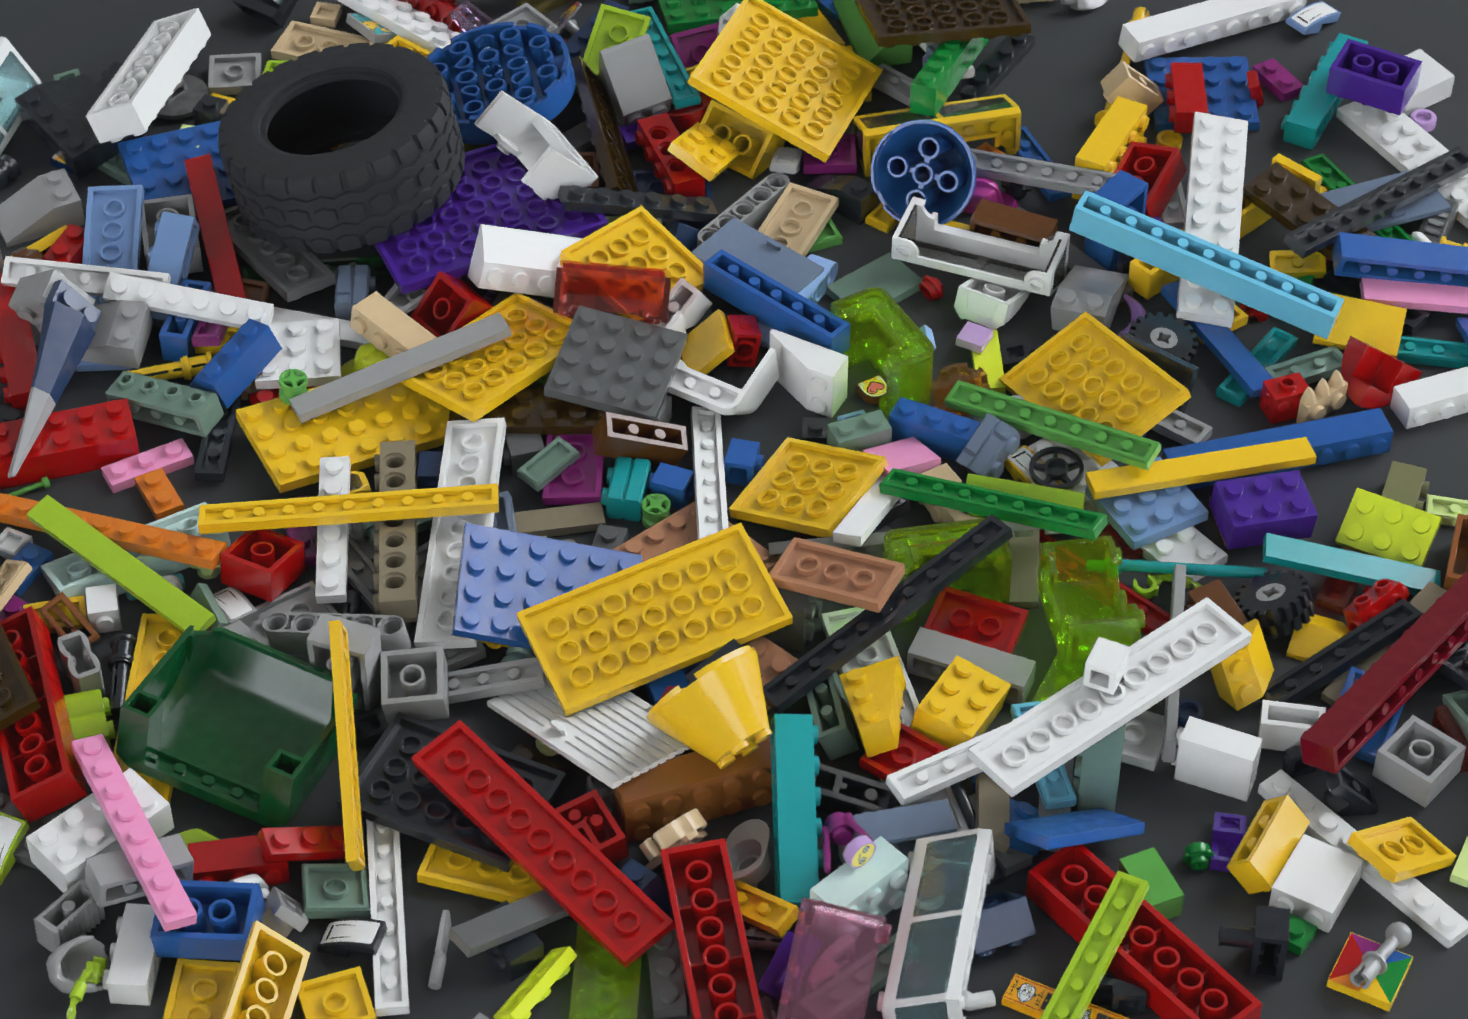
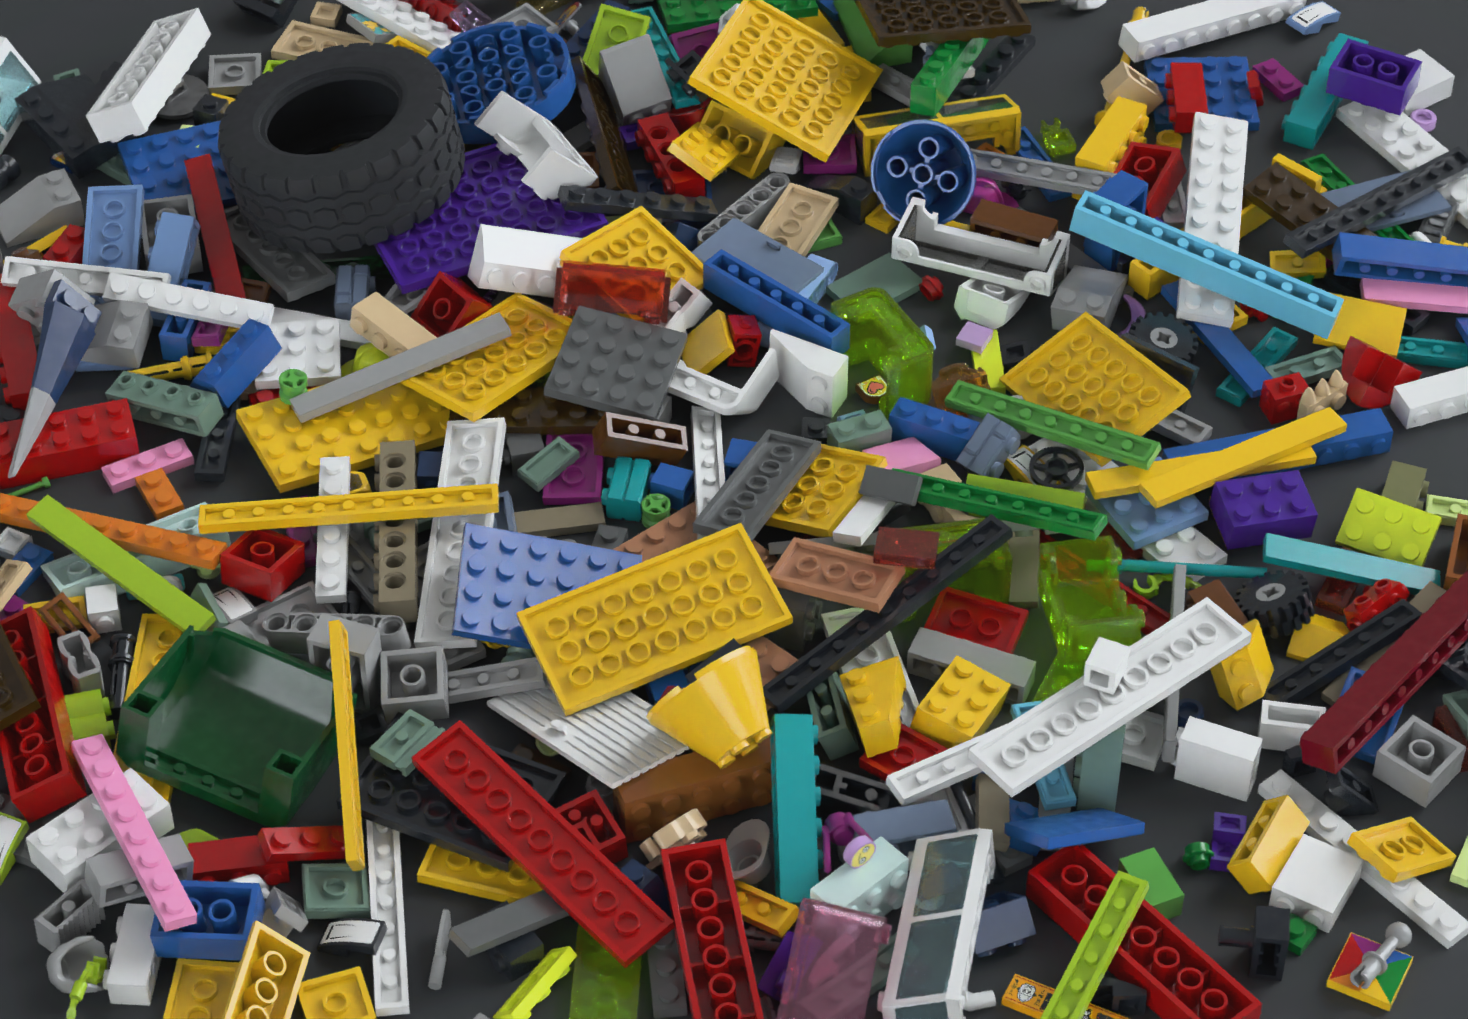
(404, 740): none -> sand green plate
(682, 71): none -> black bracket
(758, 484): none -> dark grey plate
(890, 485): none -> dark grey tile
(906, 548): none -> clear red tile
(1057, 140): none -> clear neon green plate
(1242, 457): none -> yellow tile

